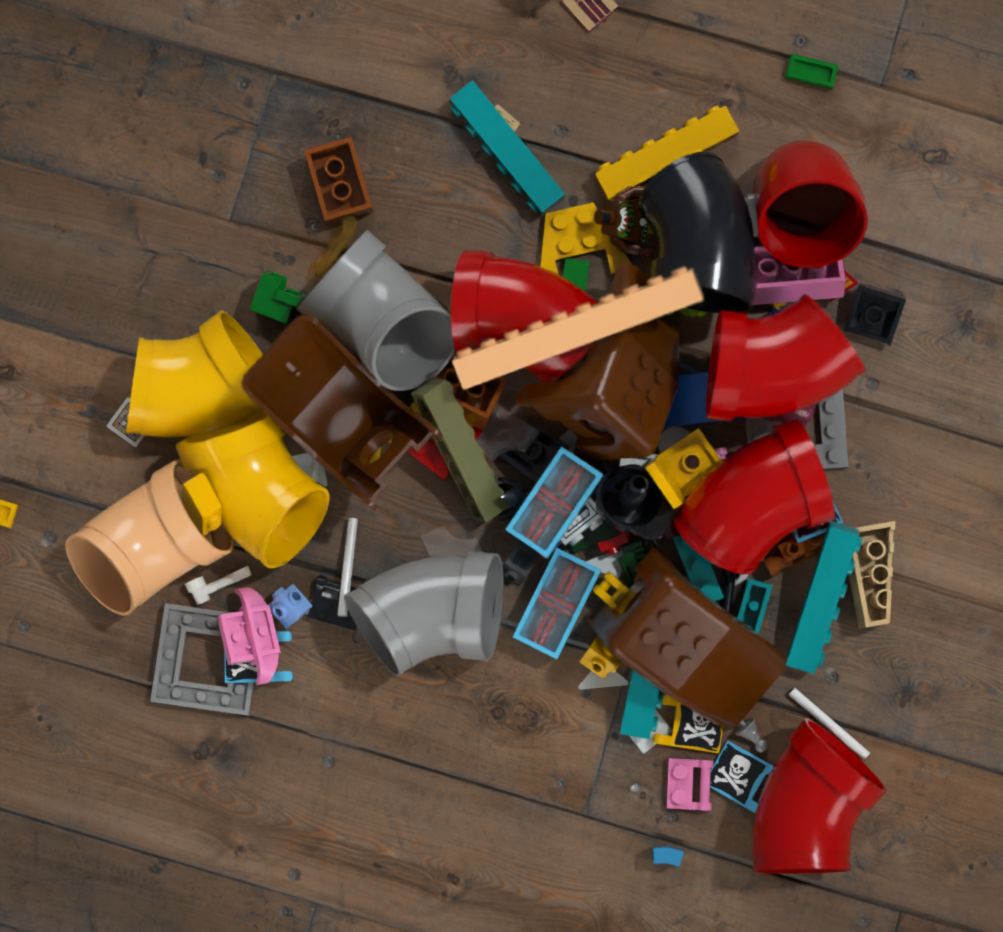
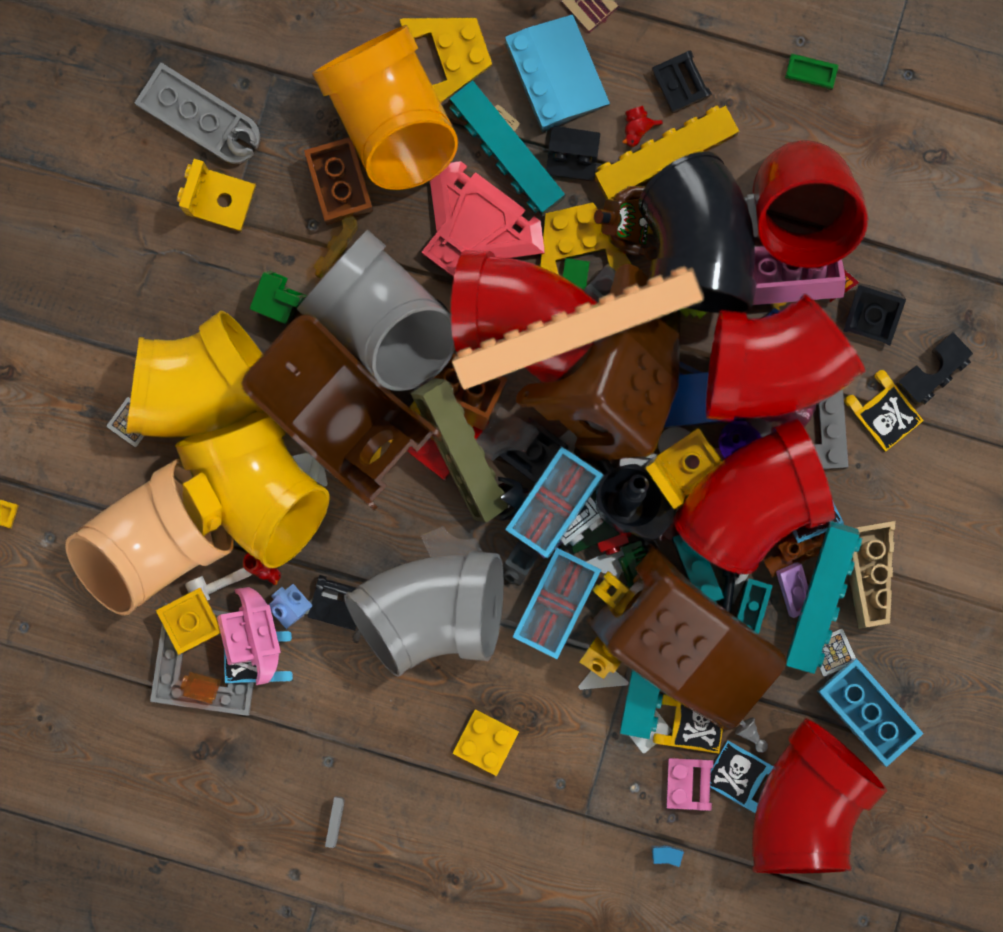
(189, 621): none -> yellow plate
(199, 115): none -> light grey plate
(200, 687): none -> clear orange brick
(203, 191): none -> yellow bracket
(256, 568): none -> red animal
(335, 821): none -> light grey tile
(347, 565): white bar -> none
(390, 110): none -> light orange cylinder
(458, 47): none -> yellow wing
(477, 220): none -> coral plate
(485, 742): none -> yellow plate
(556, 71): none -> medium azure slope
(573, 153): none -> black bracket
(601, 284): none -> dark grey bracket
(638, 125): none -> red animal
(674, 85): none -> black plate
(746, 435): none -> dark purple piece
(793, 587): none -> lavender plate
(829, 723): white bar -> none
(837, 653): none -> sticker
(869, 712): none -> medium azure brick
(886, 415): none -> flag
(951, 354): none -> black arch

